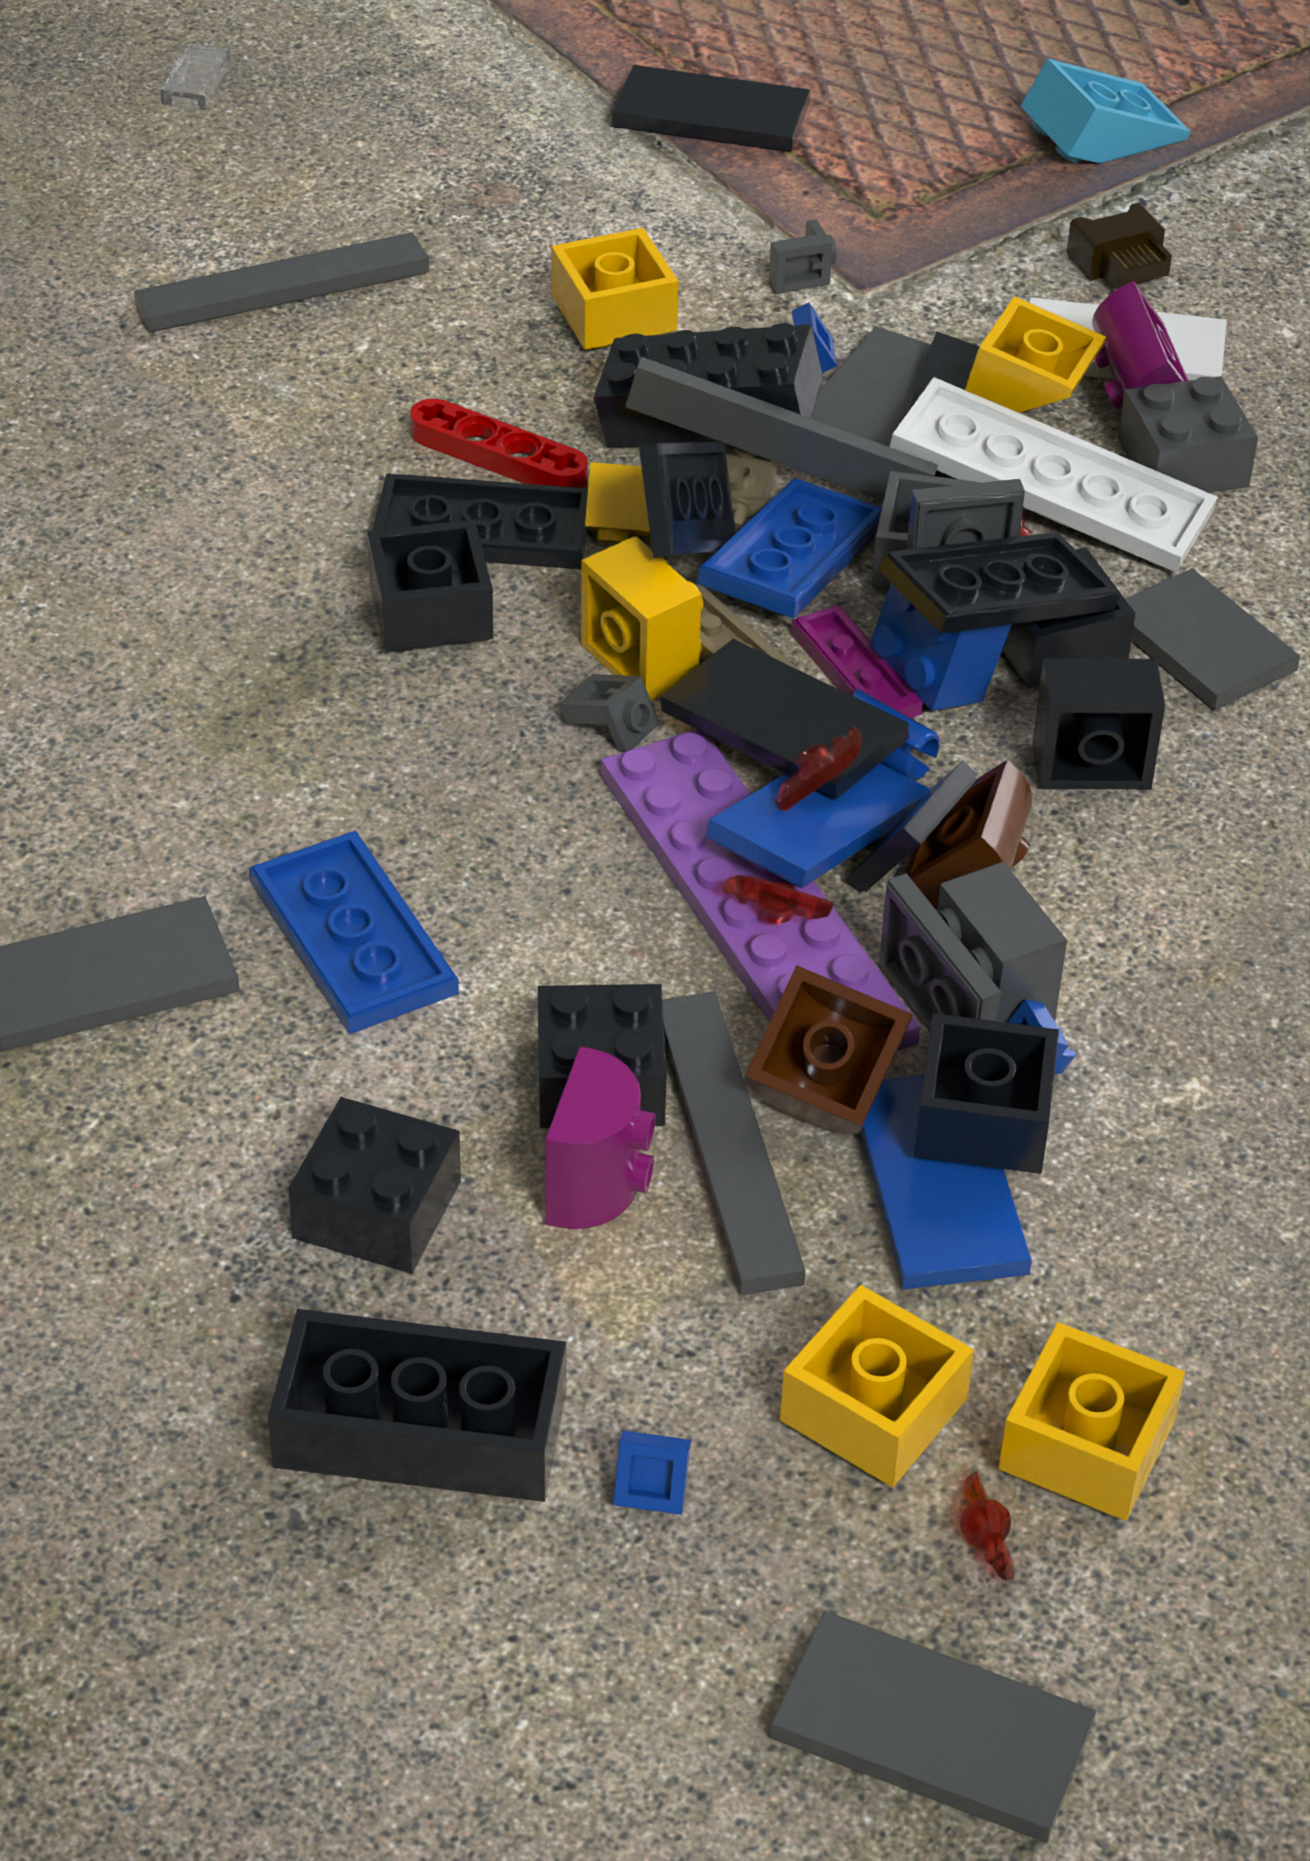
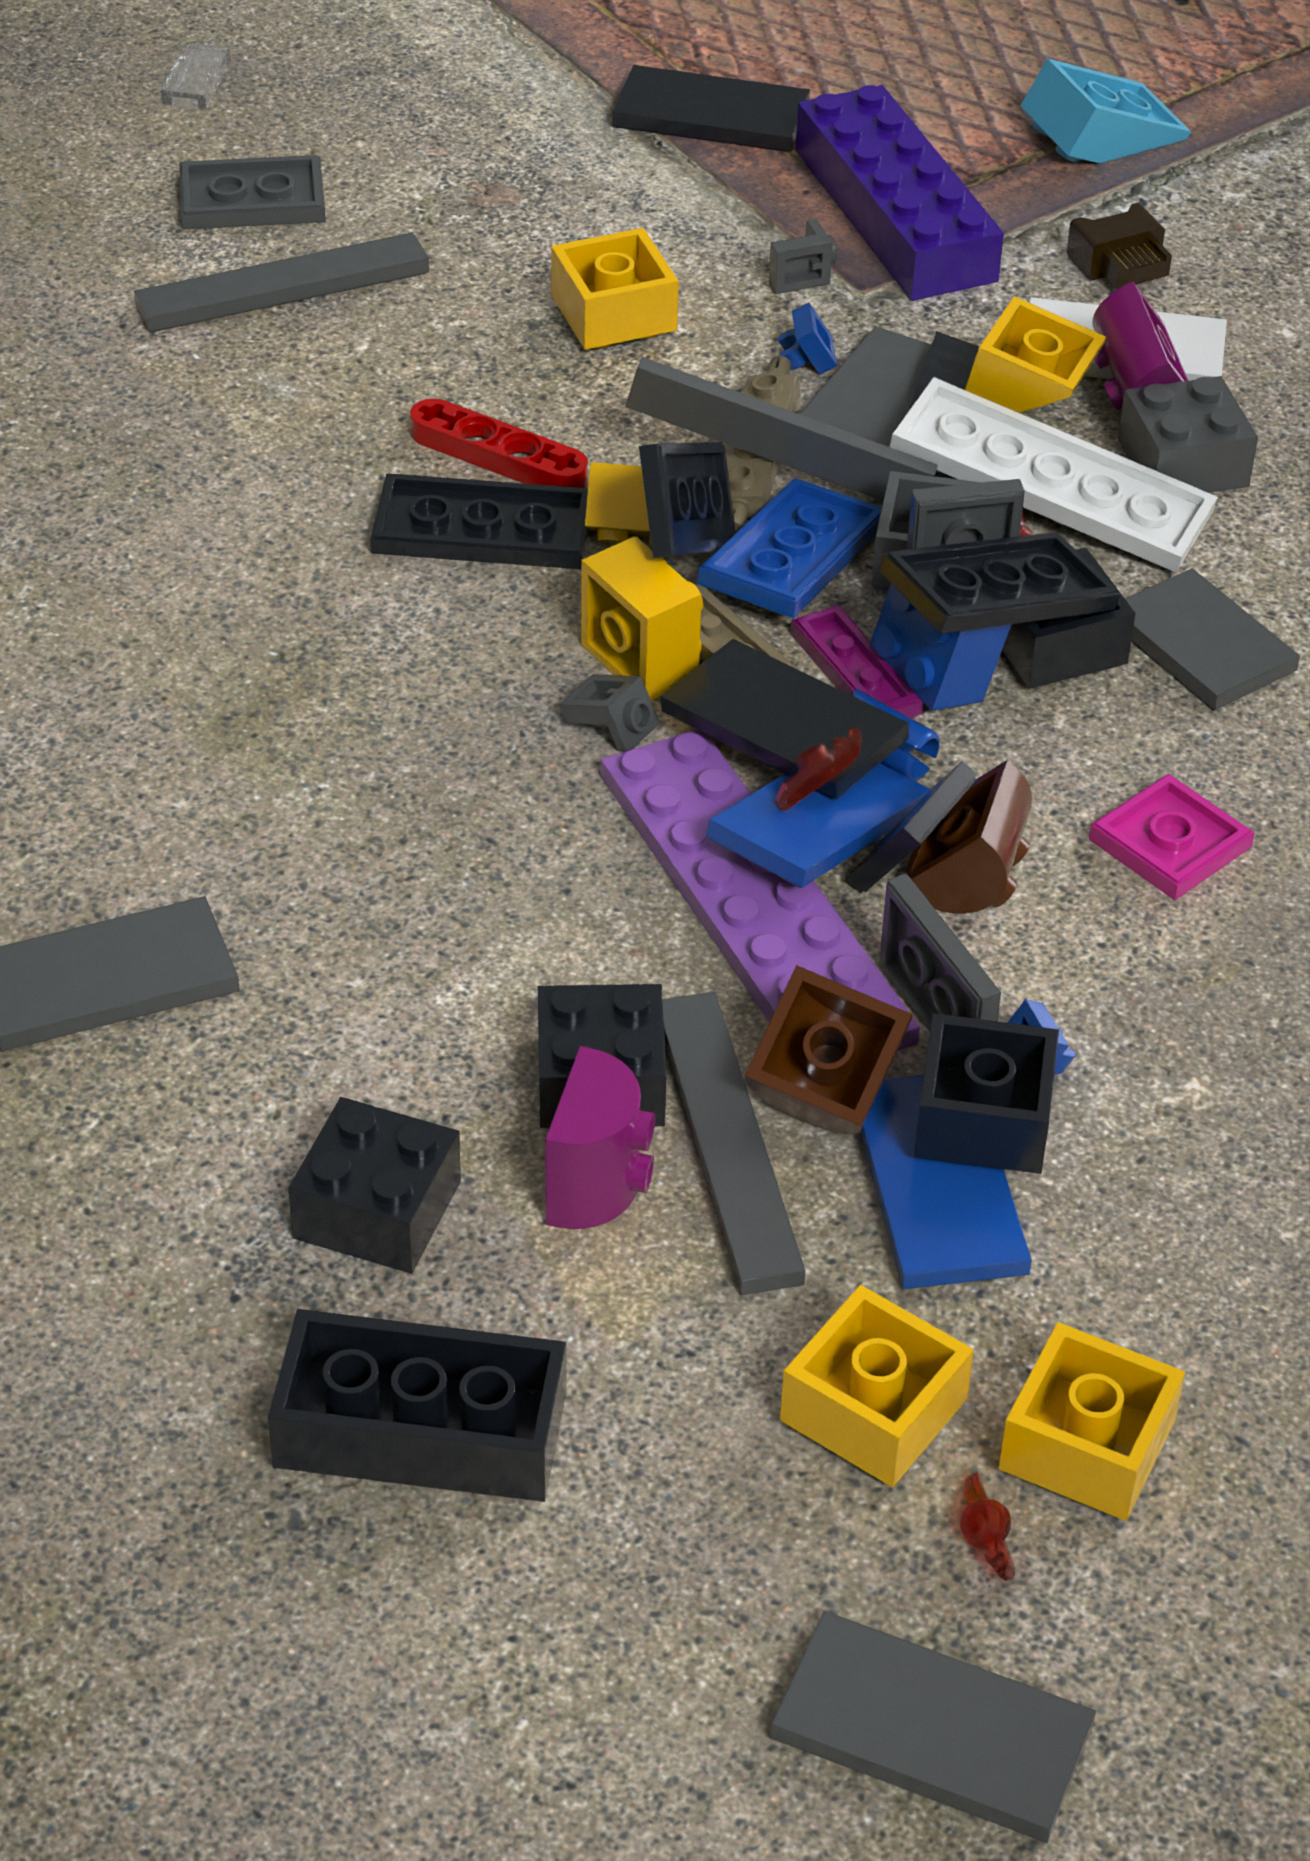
(251, 192): none -> dark grey tile
(353, 932): blue tile -> none
(430, 585): black brick -> none
(652, 1472): blue tile -> none
(764, 363): black brick -> none
(776, 900): clear red piece -> none
(898, 192): none -> dark purple brick
(1006, 936): dark grey brick -> none
(1098, 723): black brick -> none
(1171, 836): none -> dark pink tile

